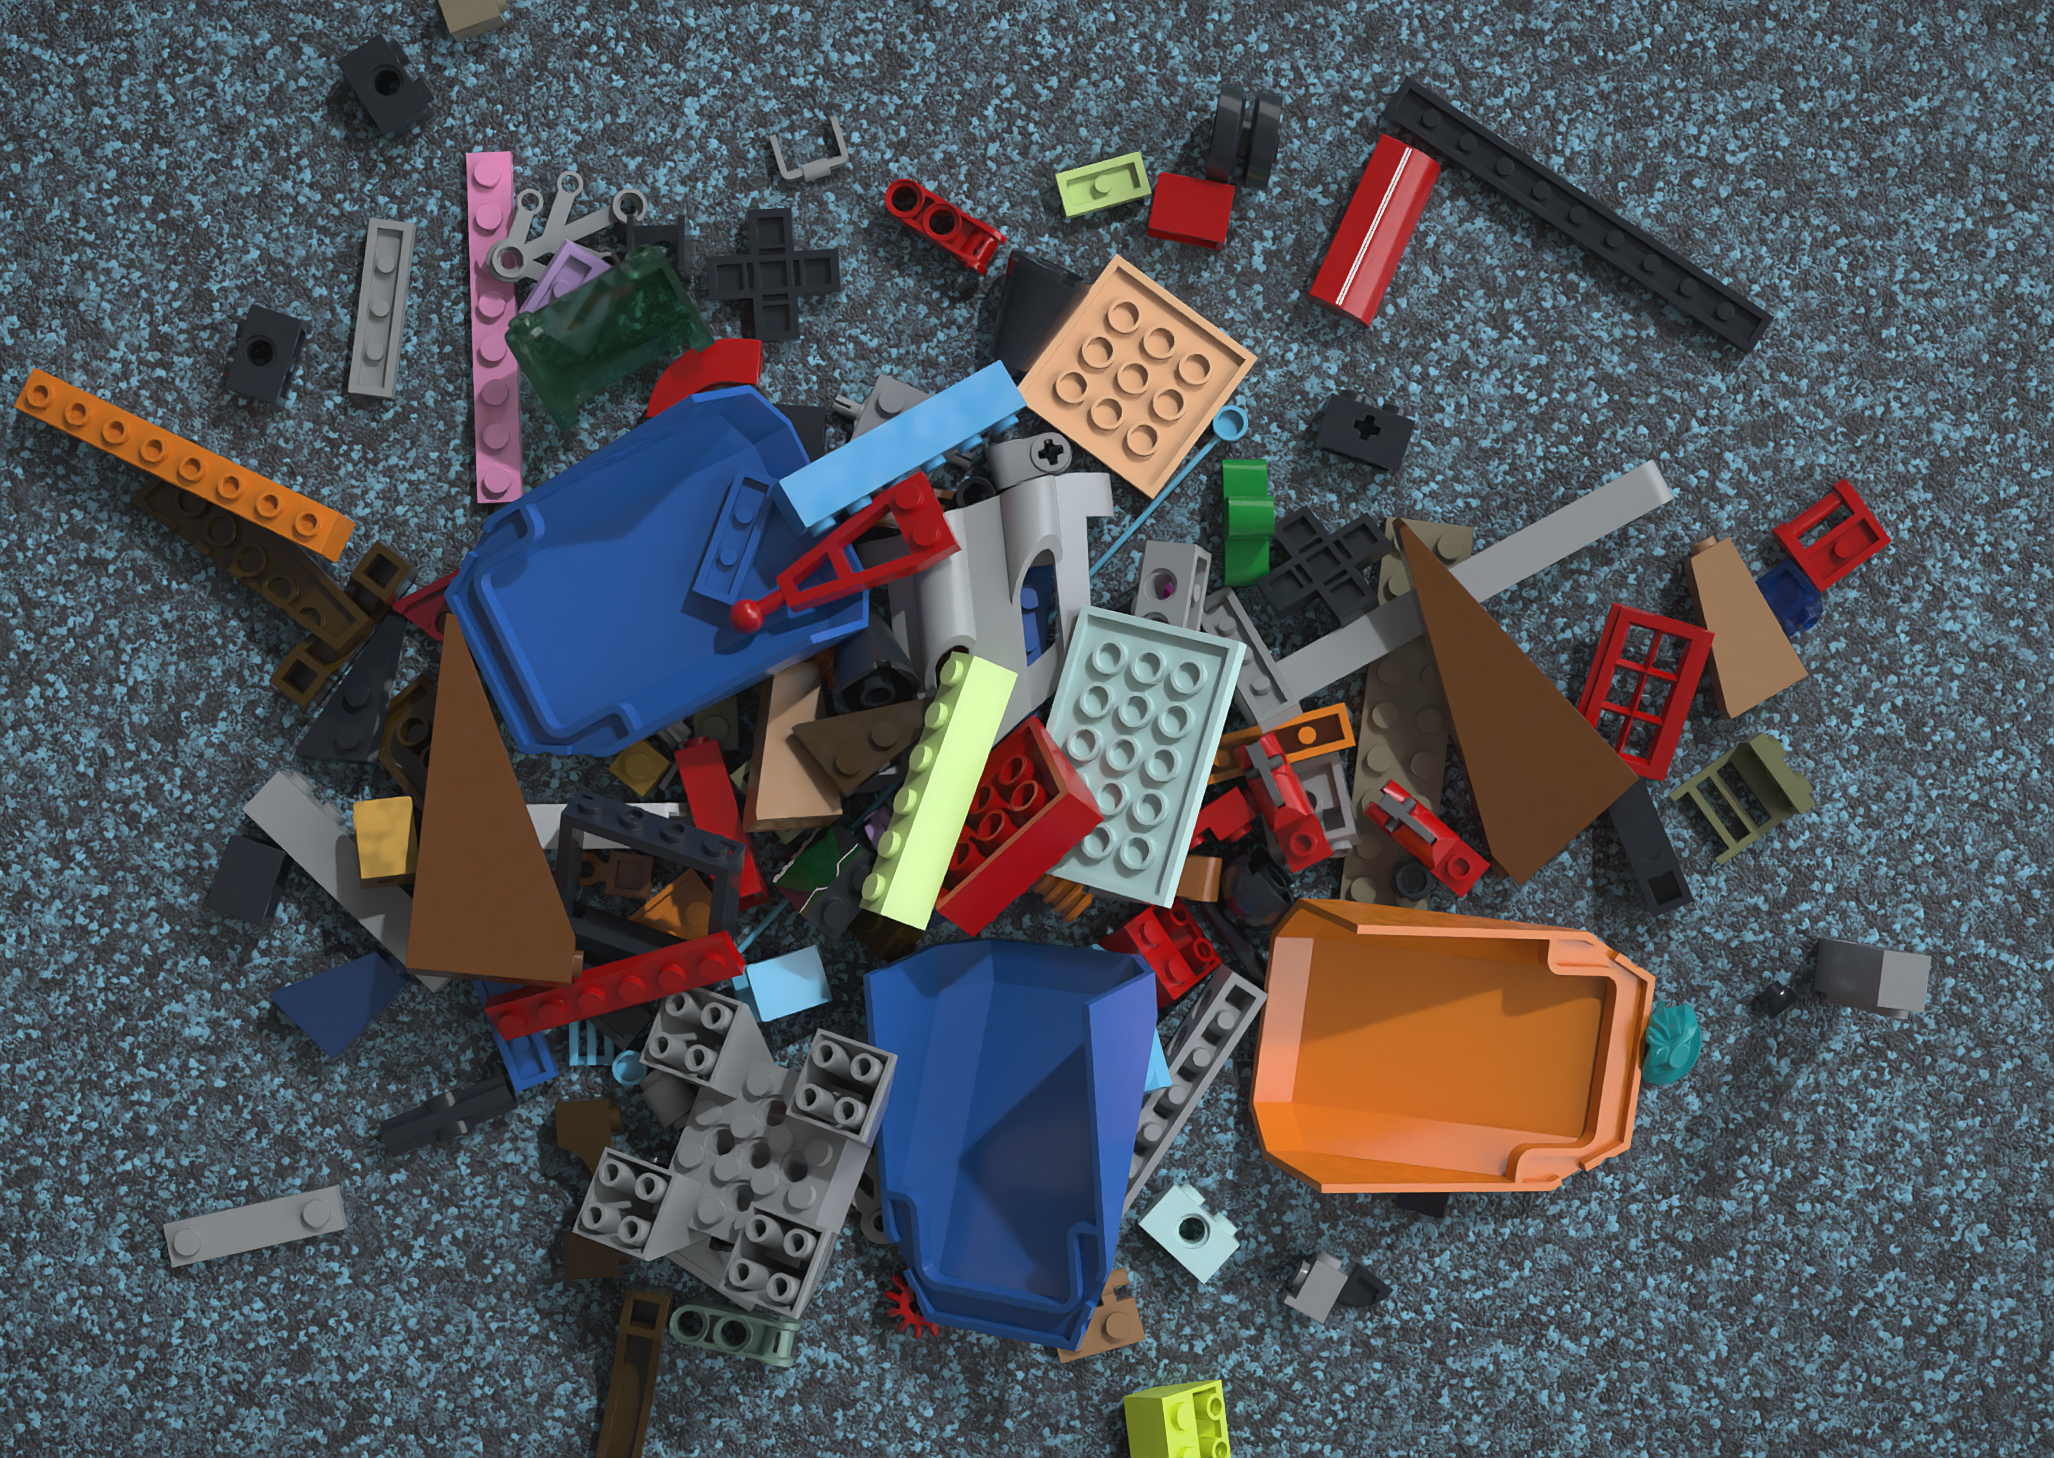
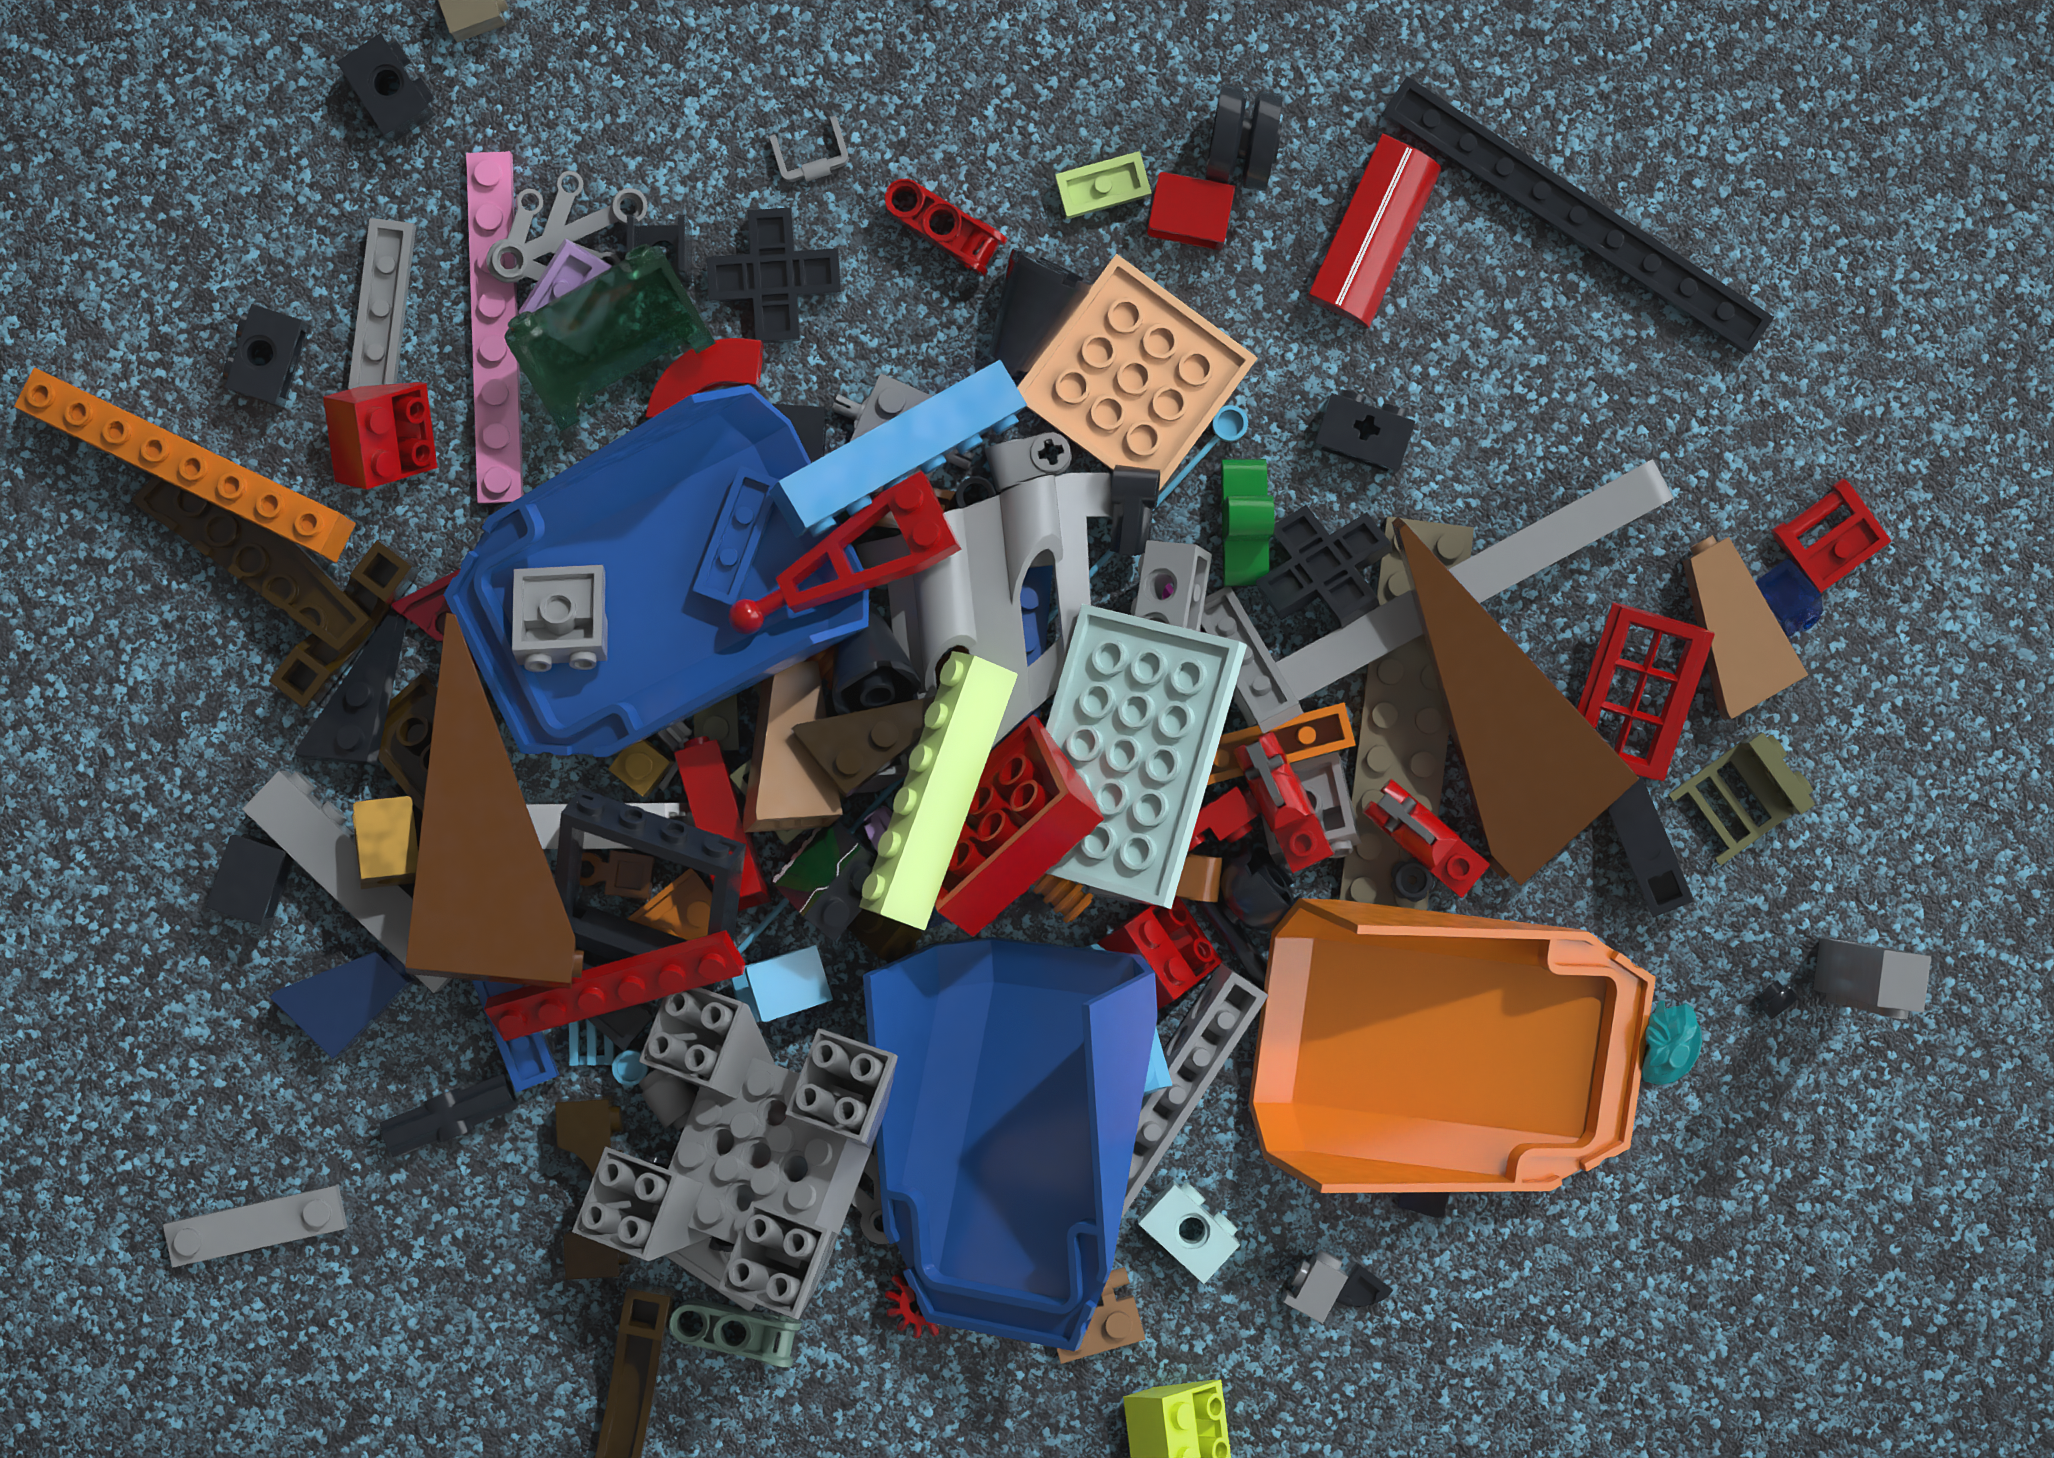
(380, 433): none -> red slope
(559, 617): none -> light grey plate
(1134, 498): none -> black piece

